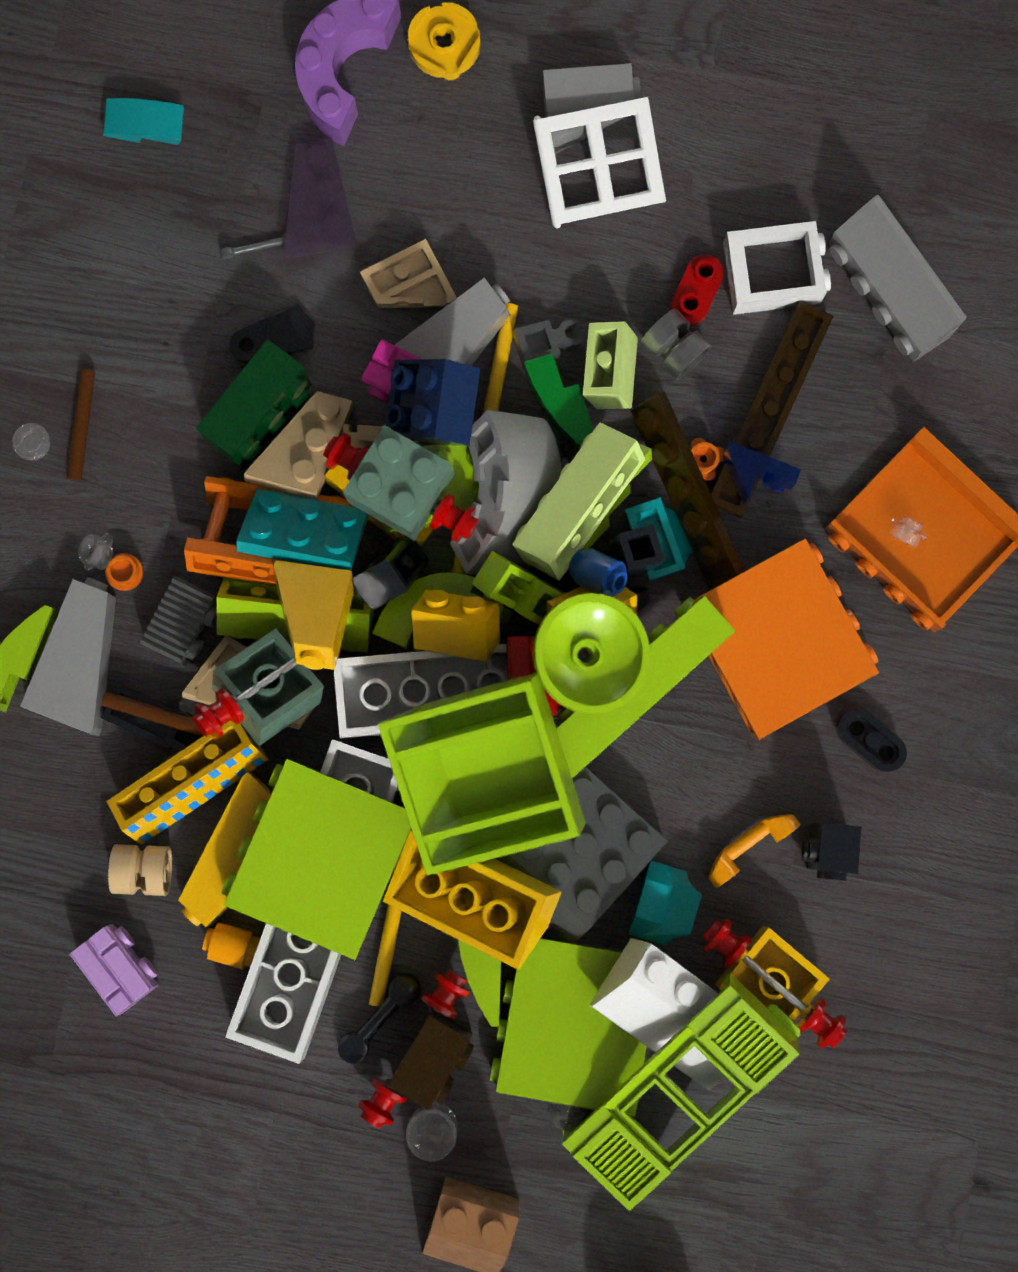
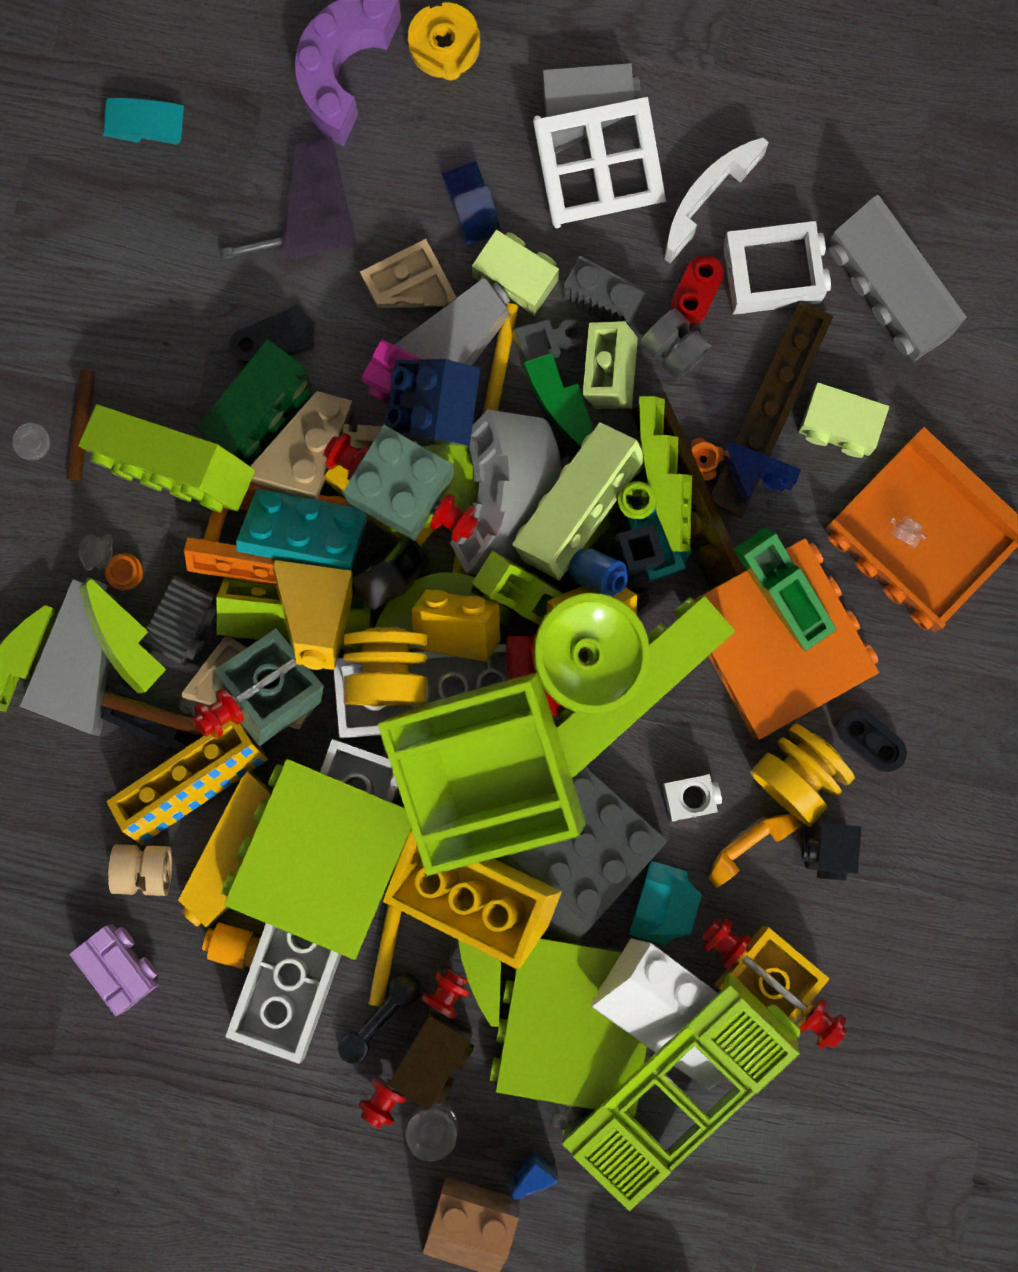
(119, 638): none -> lime slope
(166, 459): none -> lime brick
(385, 668): none -> yellow wheel
(471, 202): none -> clear blue slope
(518, 271): none -> yellowish green brick
(533, 1176): none -> blue slope
(602, 292): none -> dark grey brick
(638, 492): none -> lime cone
(661, 465): none -> lime slope
(674, 801): none -> white brick
(736, 163): none -> white slope
(785, 588): none -> green slope
(802, 774): none -> yellow wheel
(843, 420): none -> yellowish green brick

